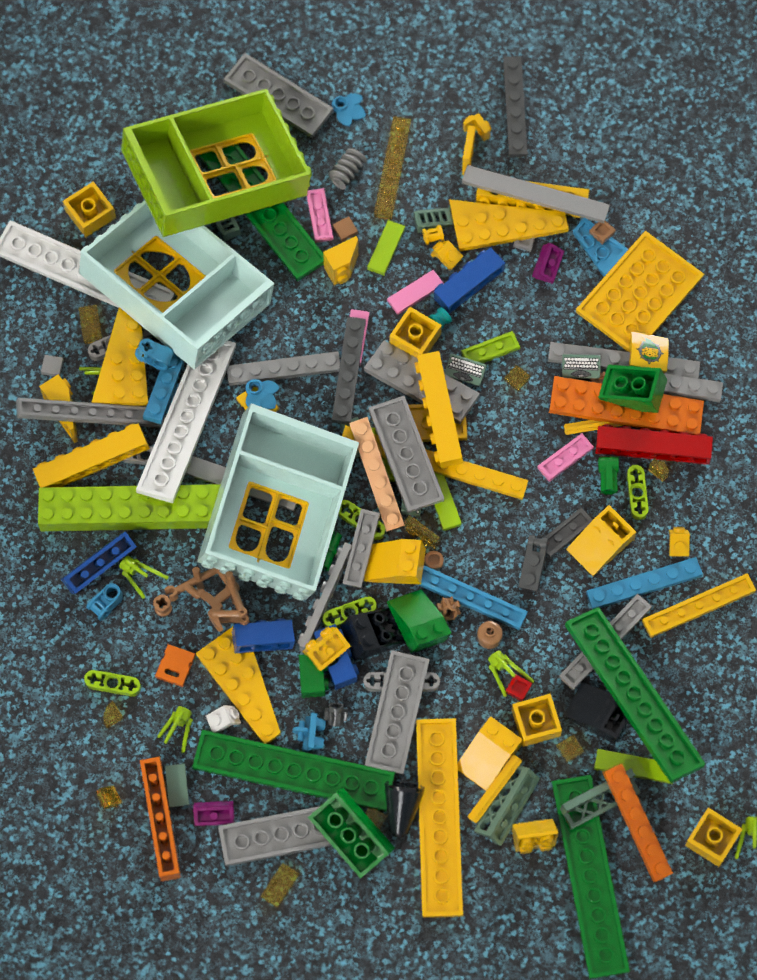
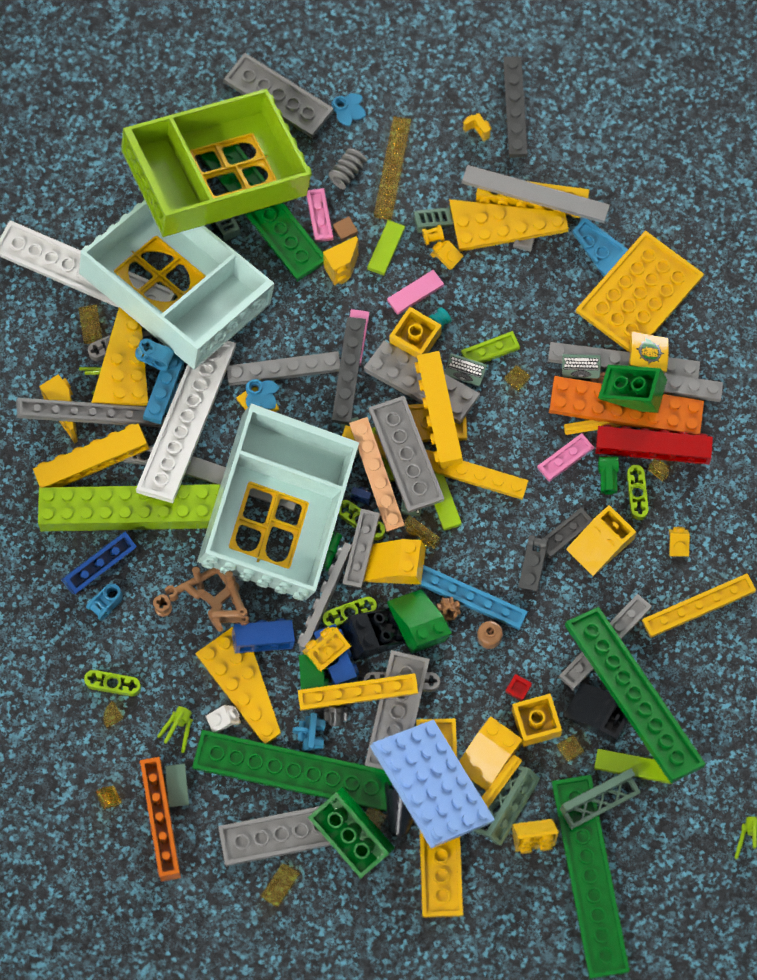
(52, 365): light grey tile -> none
(89, 209): yellow brick -> none
(132, 566): lime plant -> none
(177, 661): orange piece -> none
(213, 813): magenta slope -> none
(358, 692): none -> yellow plate
(361, 495): none -> dark blue plate
(432, 783): none -> light blue plate
(434, 560): medium nougat tile -> none
(469, 147): yellow tile -> none
(469, 280): blue brick -> none
(501, 662): lime plant -> none
(548, 263): magenta slope -> none
(602, 231): medium nougat tile -> none
(637, 822): orange plate -> none
(644, 583): dark azure plate -> none
(713, 837): yellow brick -> none

